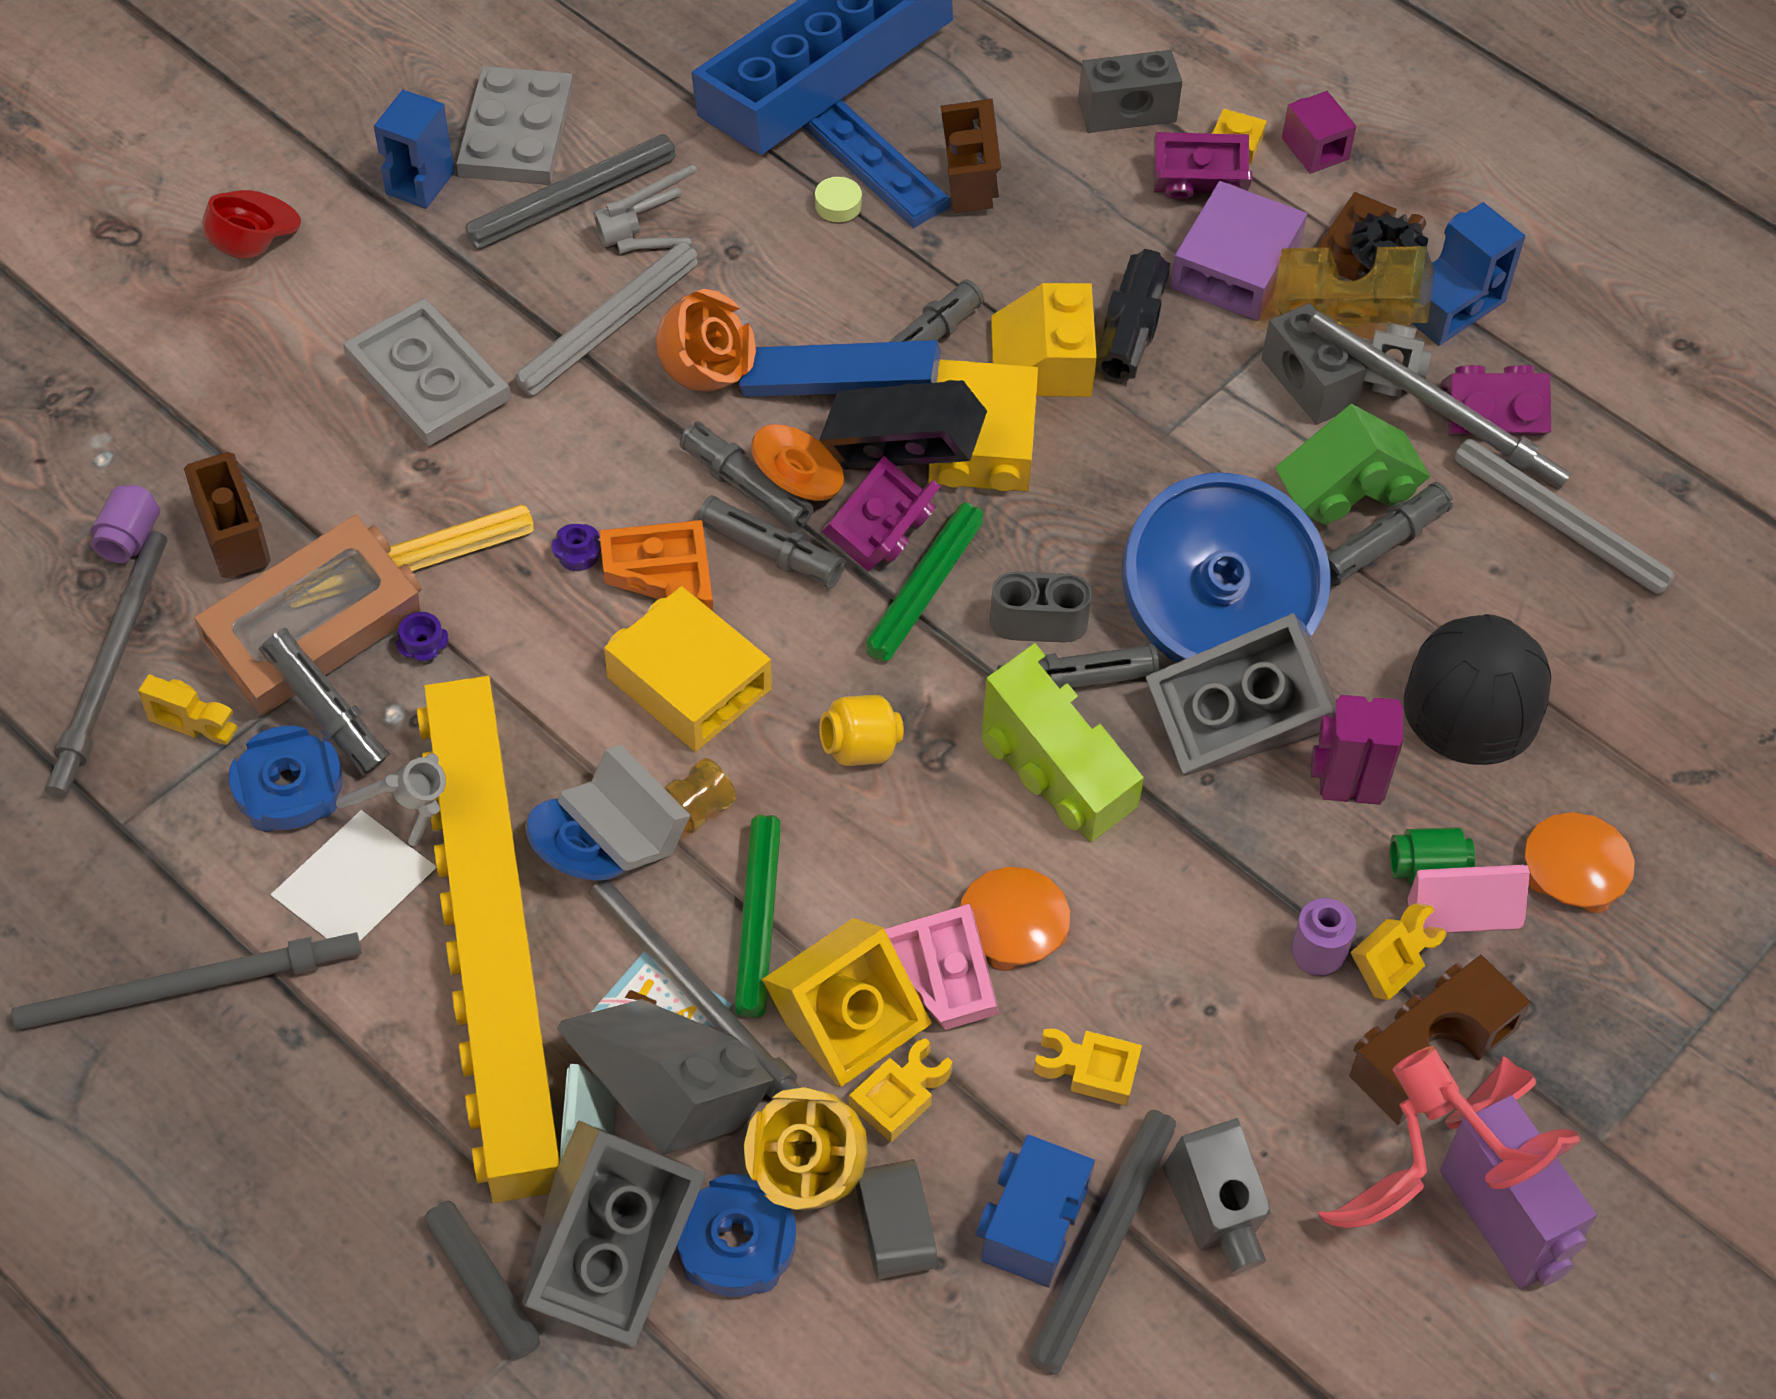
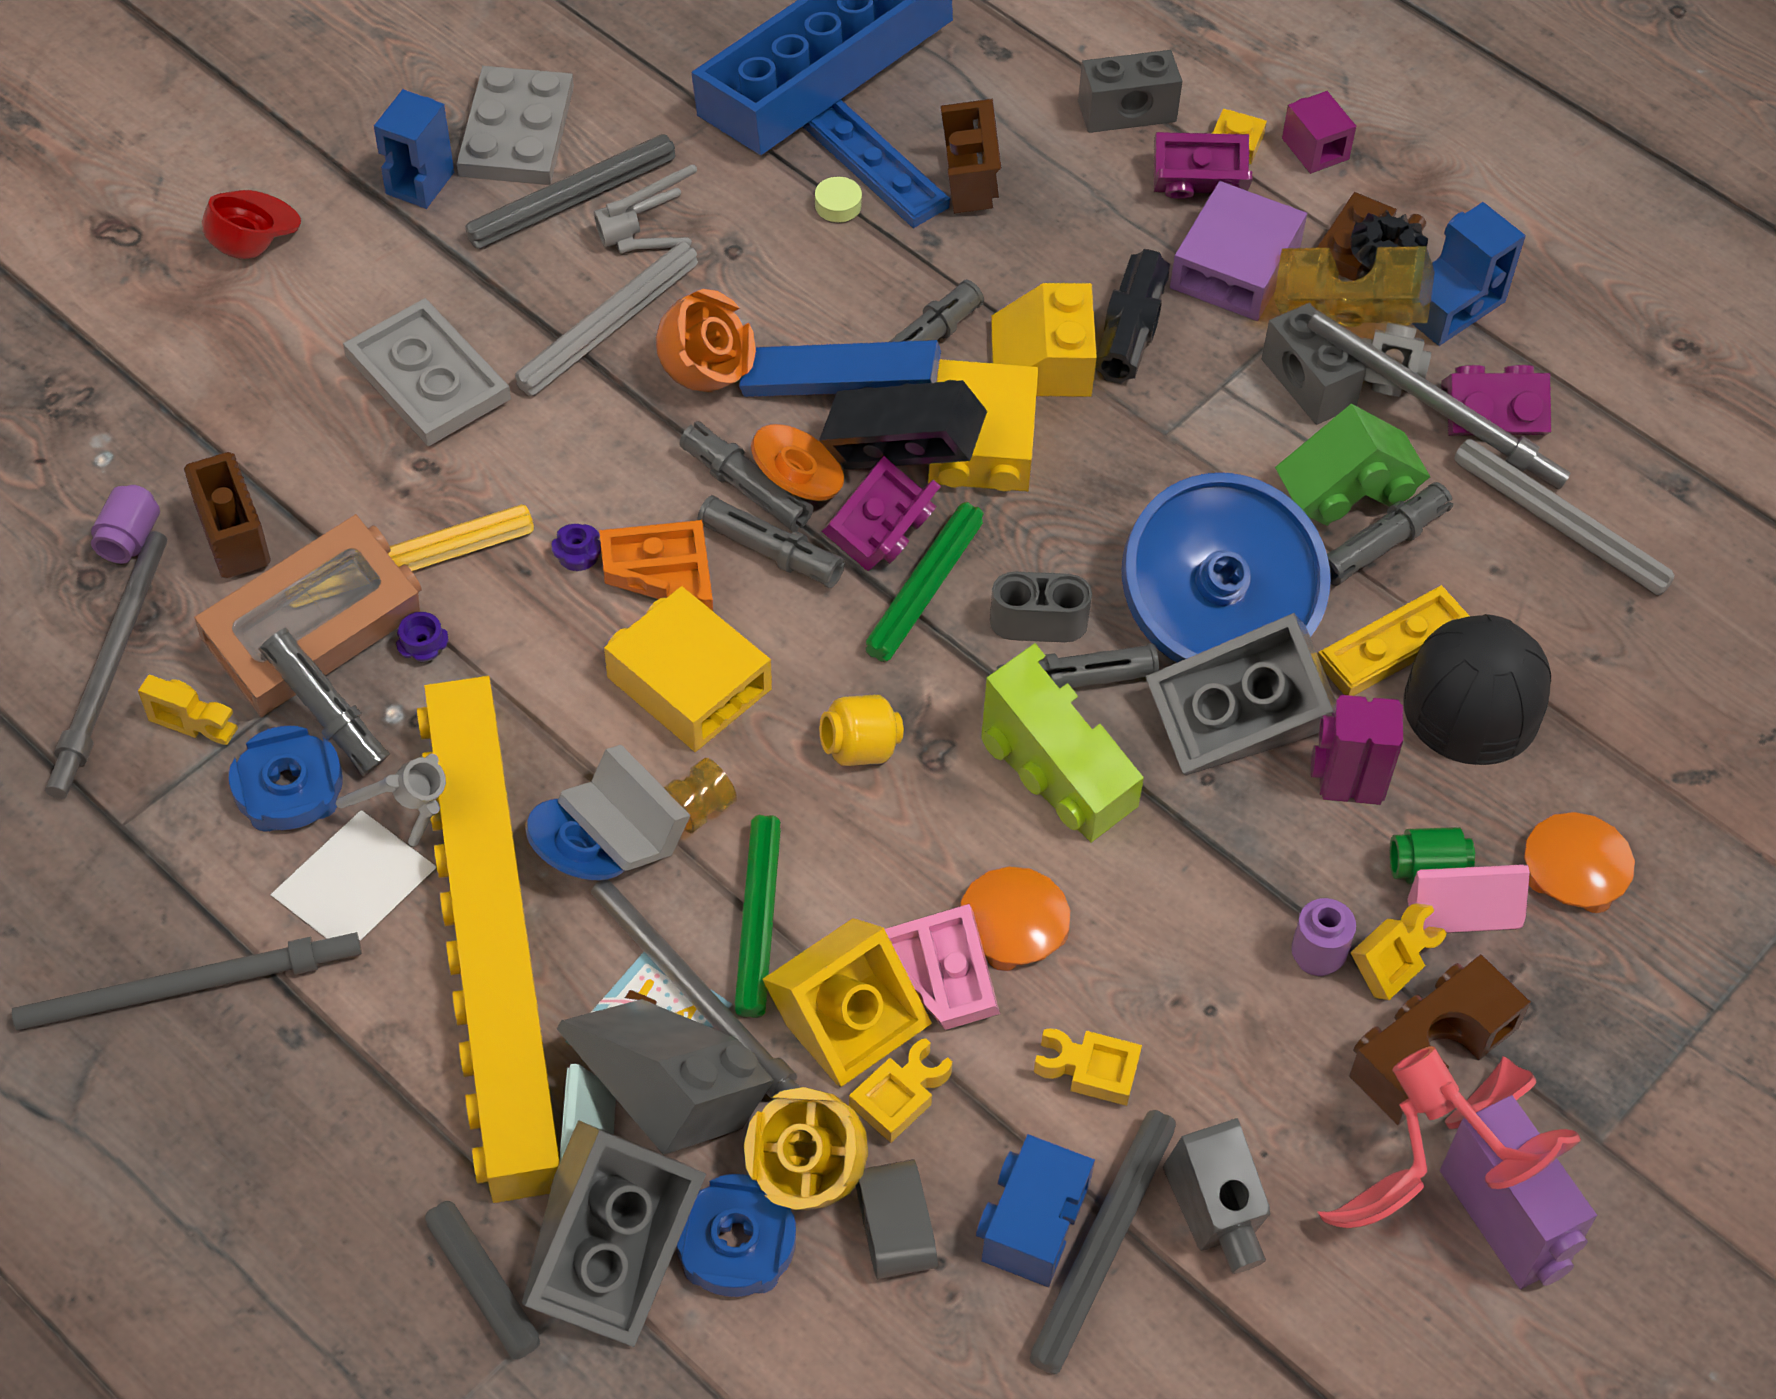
(1388, 642): none -> yellow tile

